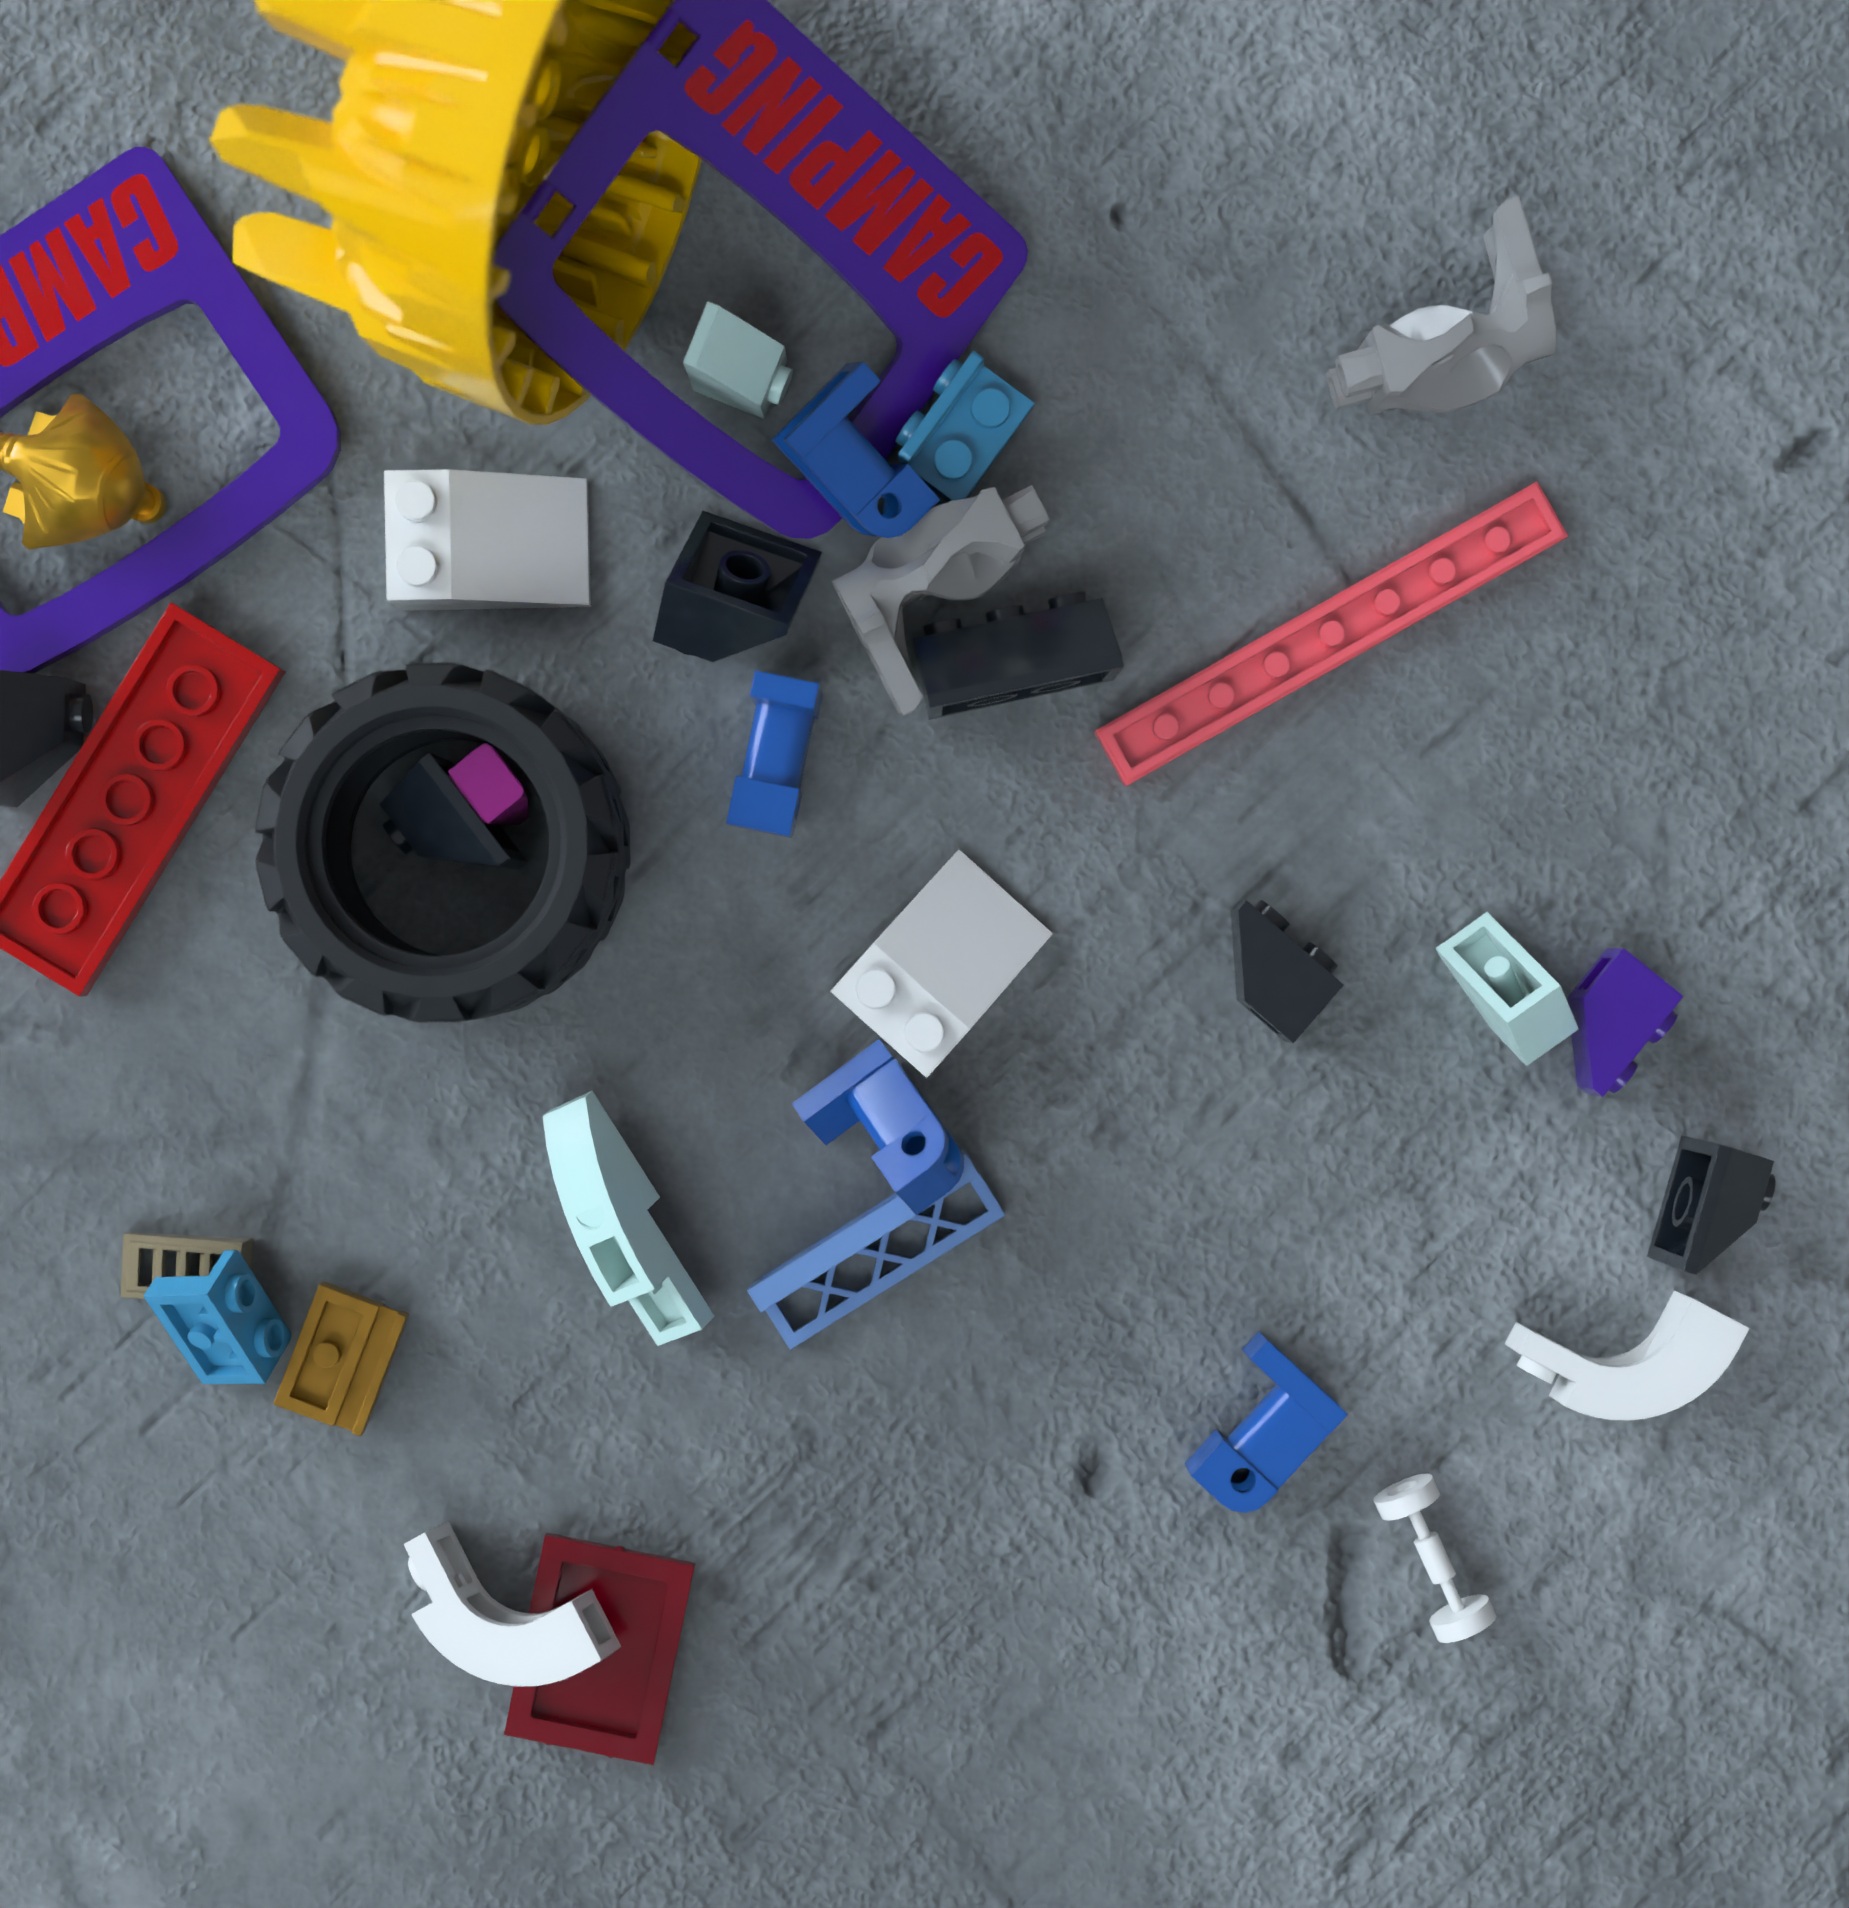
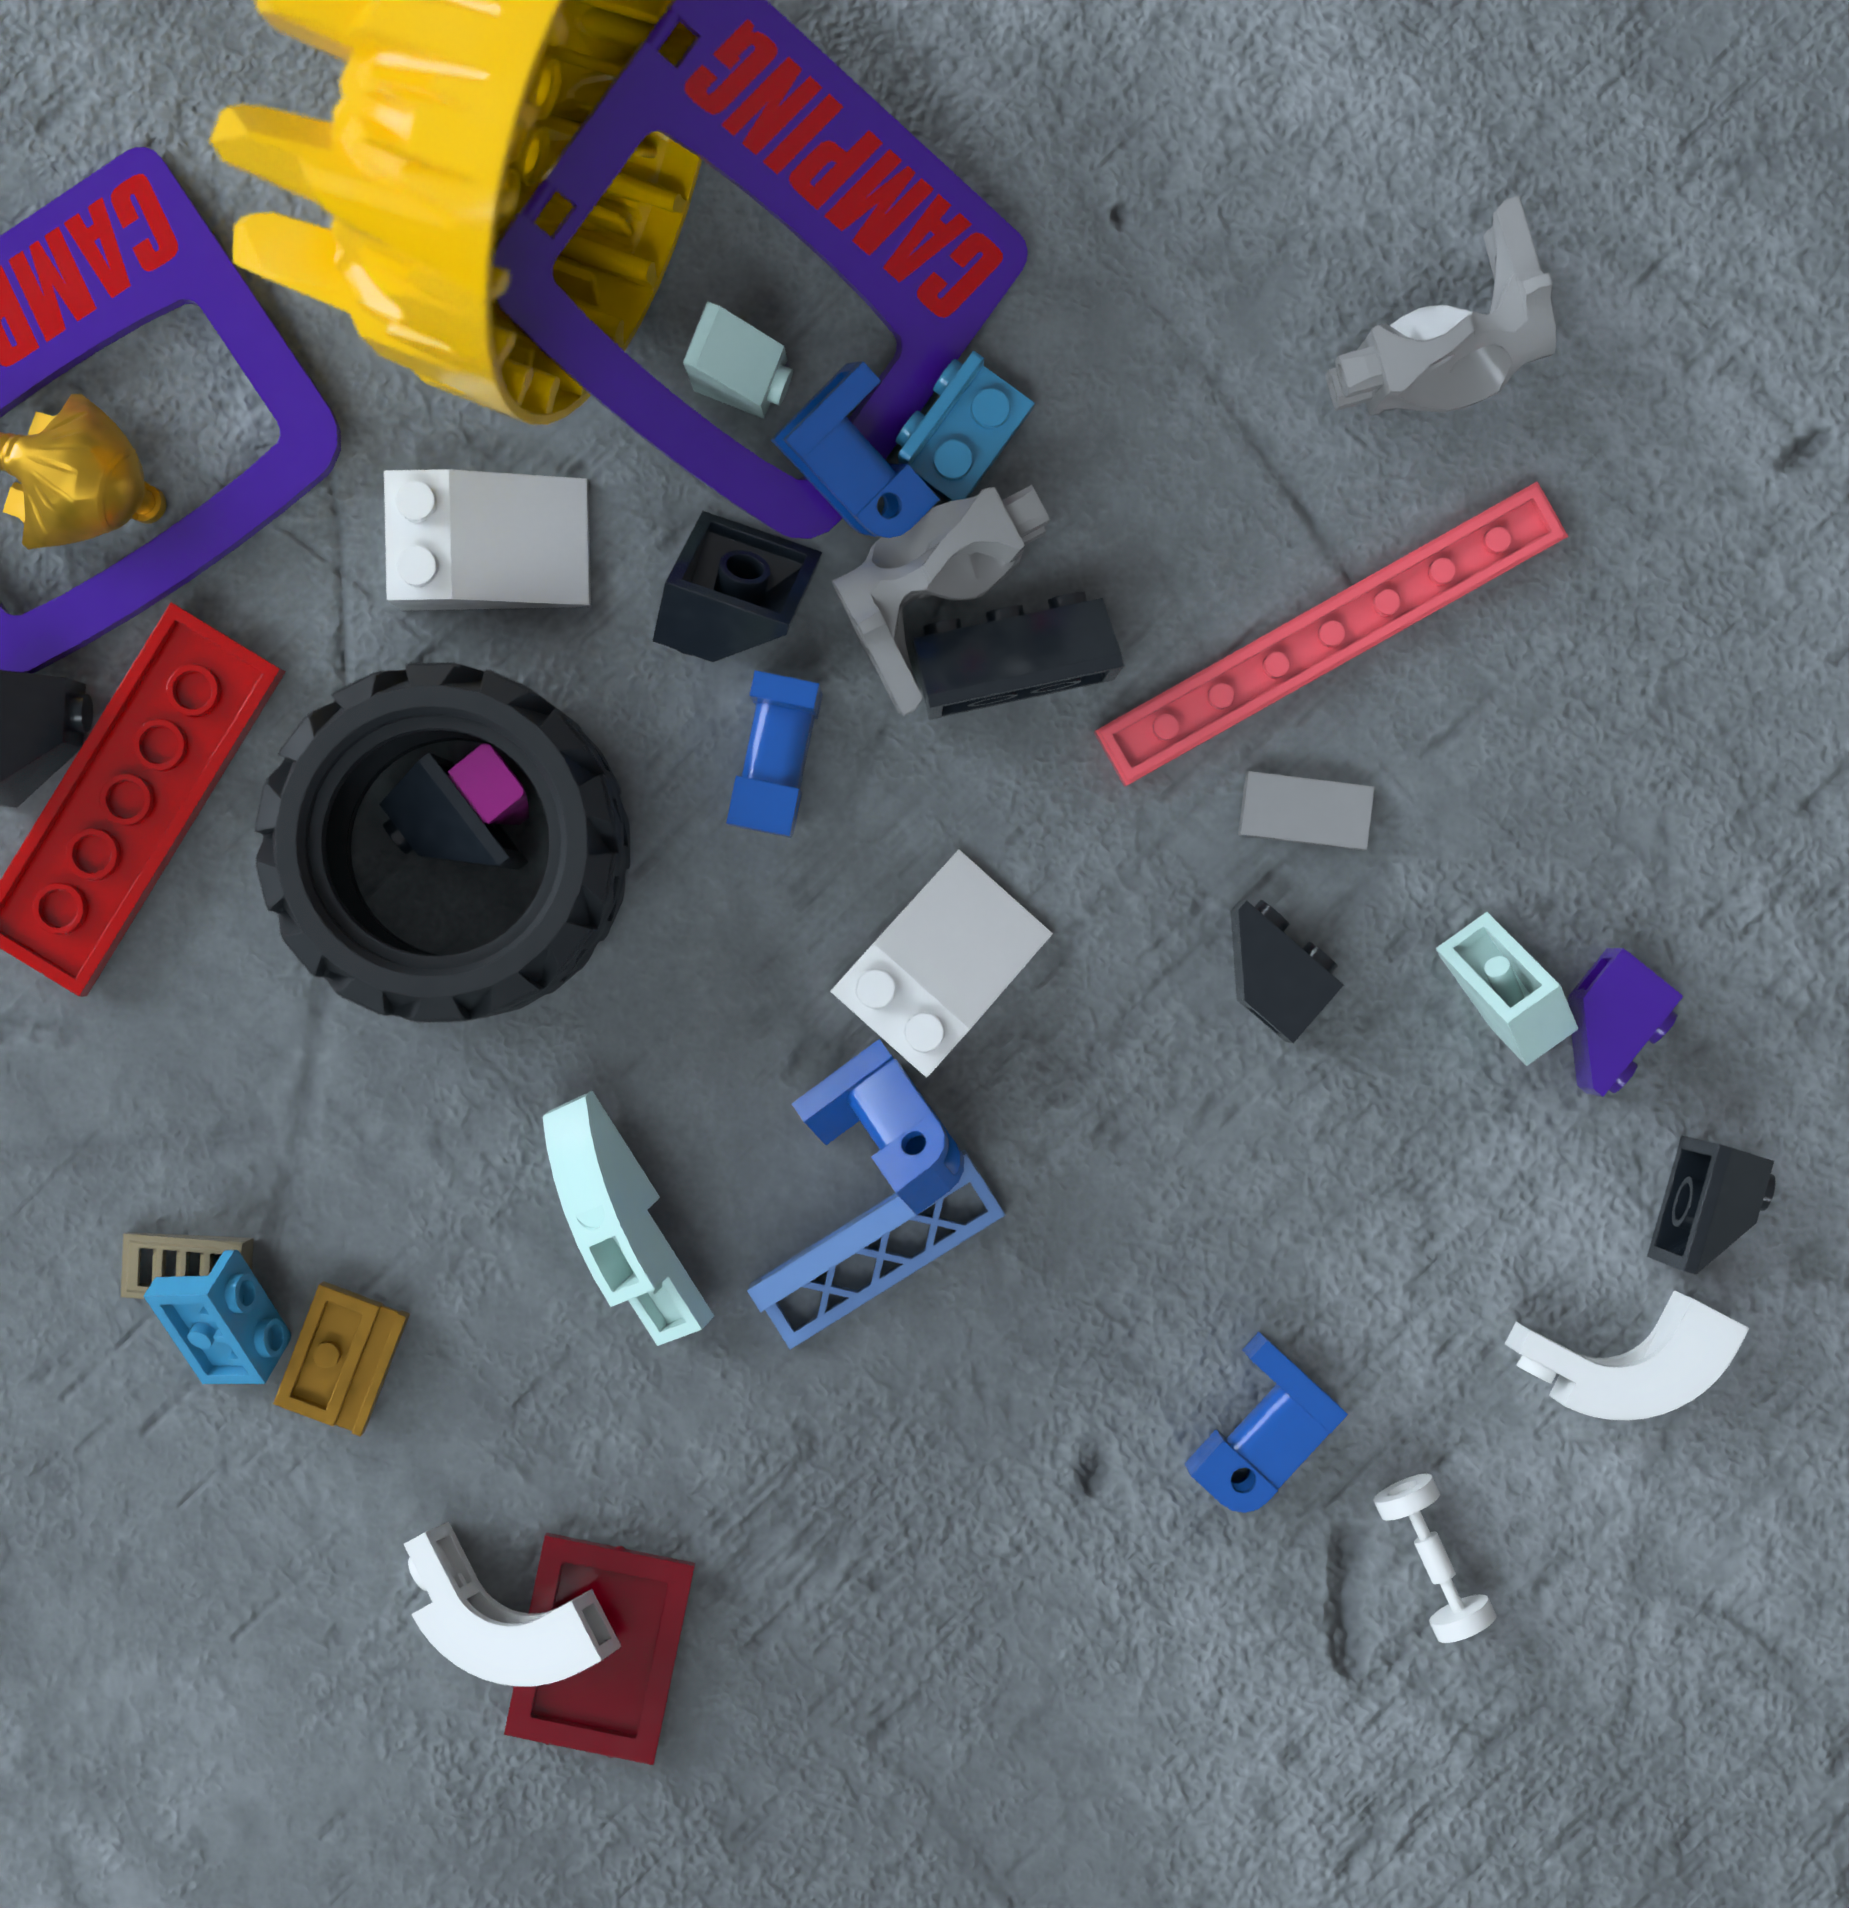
(1306, 810): none -> light grey tile

